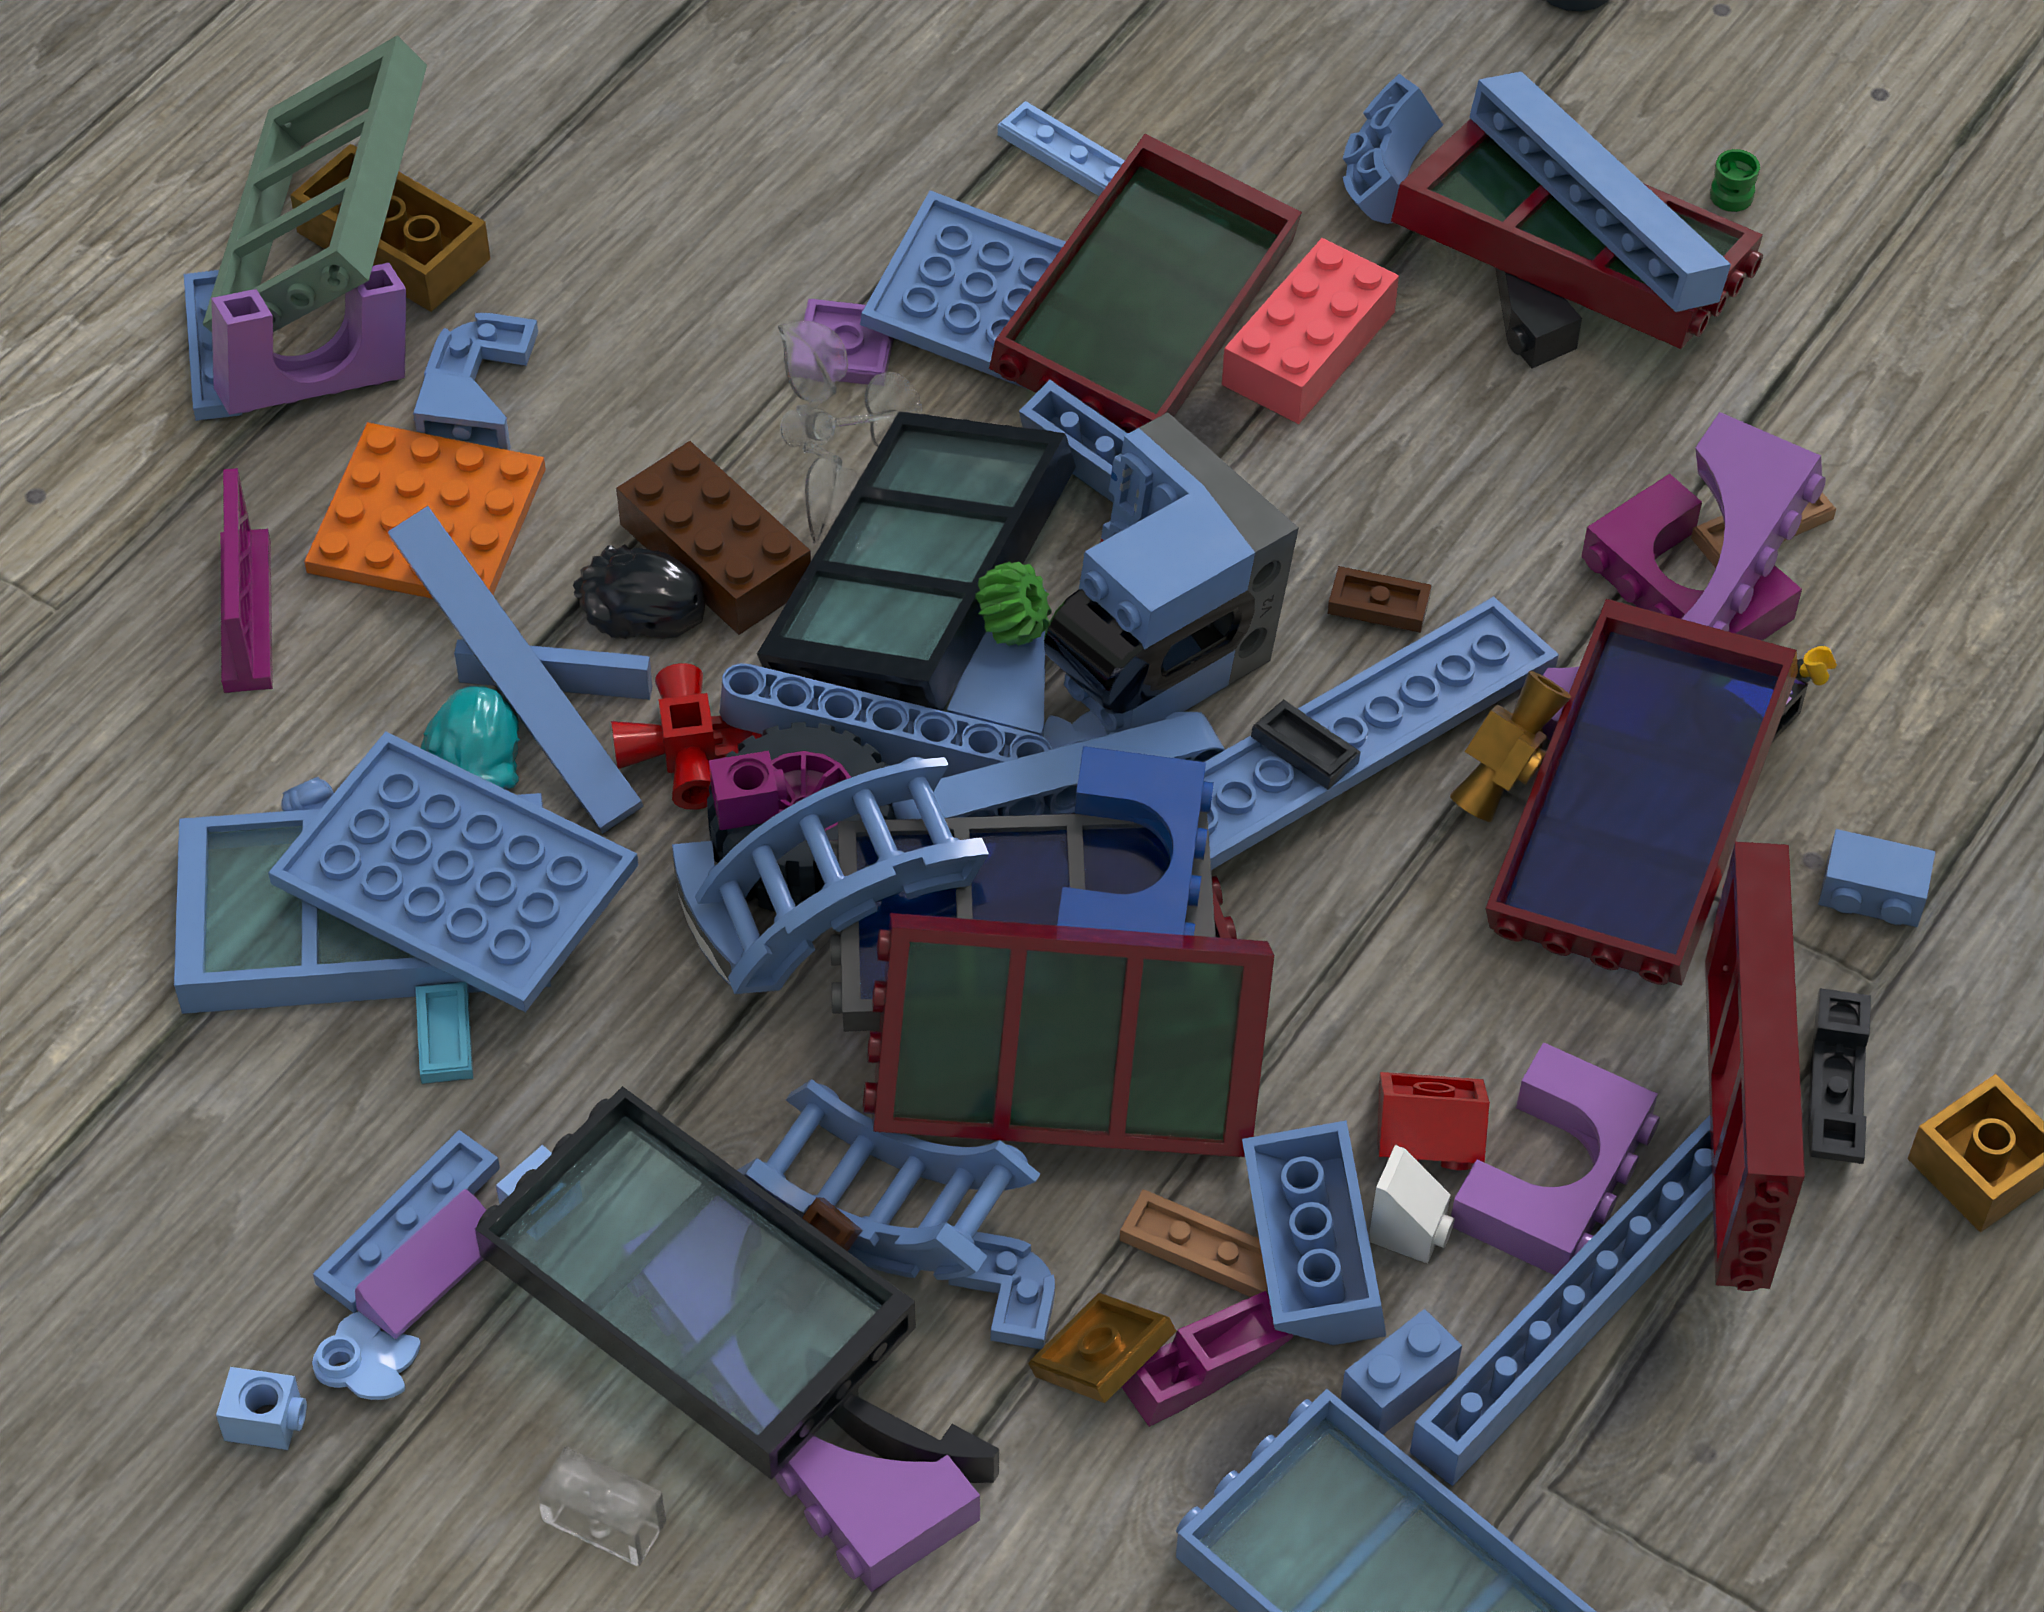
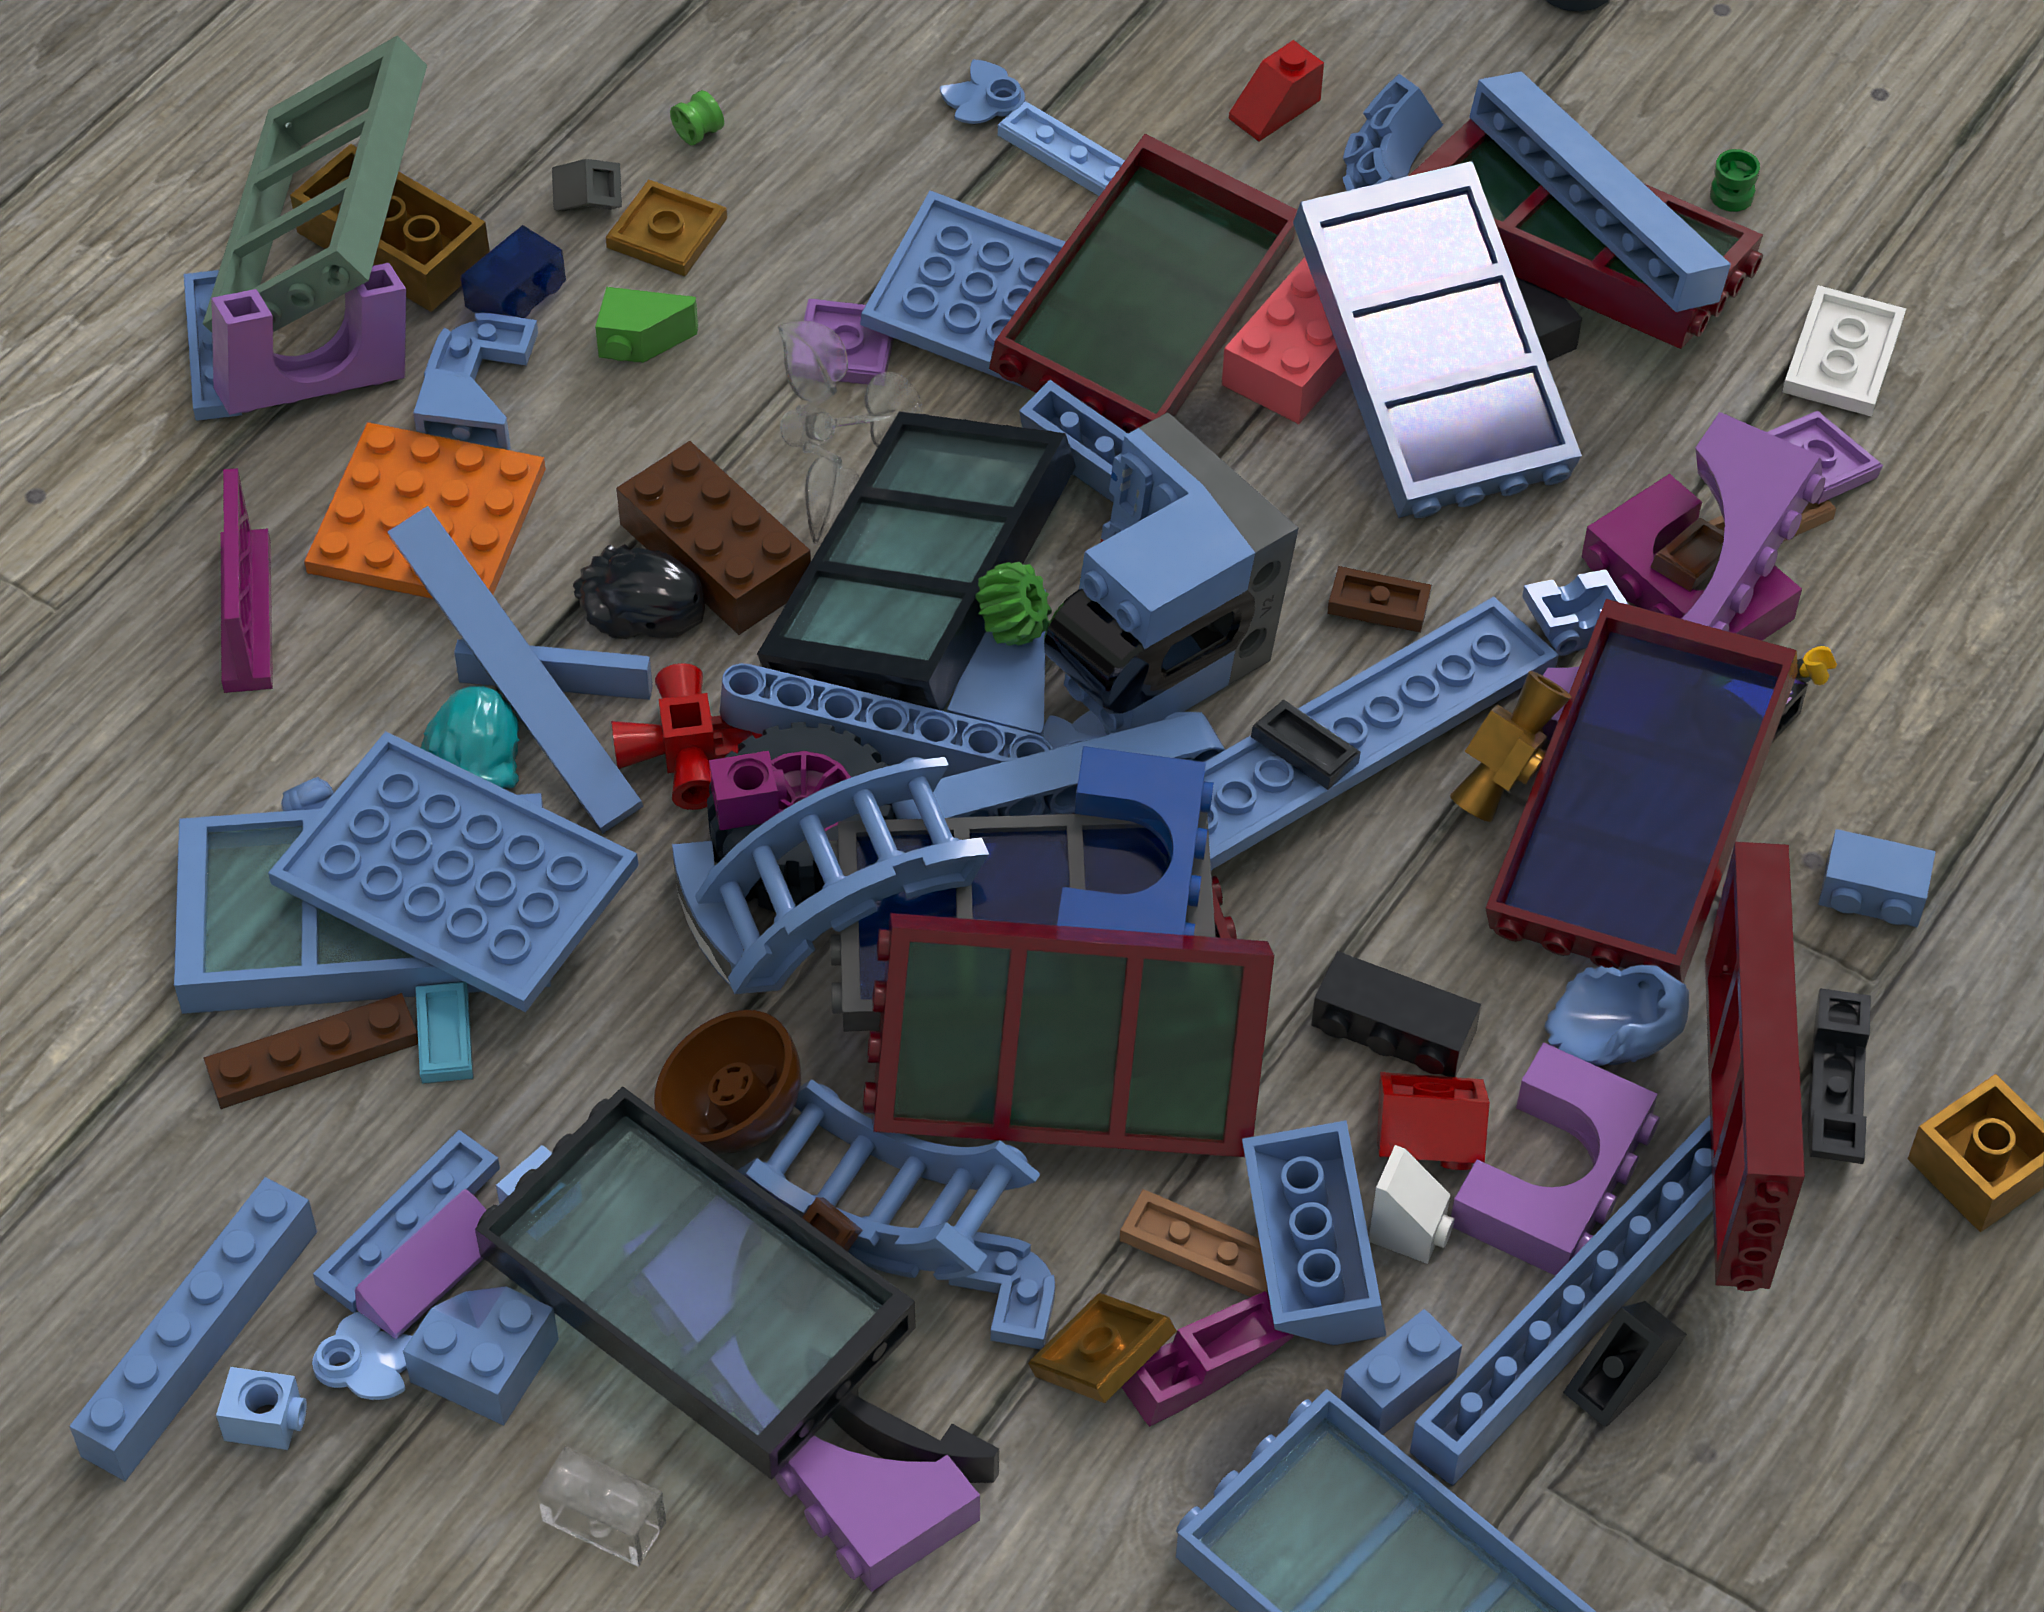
(193, 1329): none -> medium blue brick
(311, 1050): none -> reddish brown plate
(482, 1349): none -> medium blue slope
(514, 275): none -> clear blue brick
(587, 185): none -> dark grey panel
(643, 323): none -> bright green slope
(666, 227): none -> pearl gold tile
(697, 117): none -> bright green wheel
(731, 1081): none -> reddish brown piece
(985, 96): none -> medium blue plate
(1279, 91): none -> red slope
(1395, 1015): none -> black brick
(1436, 340): none -> window
(1571, 611): none -> medium blue cylinder
(1618, 1014): none -> medium blue piece
(1624, 1361): none -> black slope
(1691, 555): none -> reddish brown tile
(1842, 459): none -> medium lavender tile
(1844, 350): none -> white plate

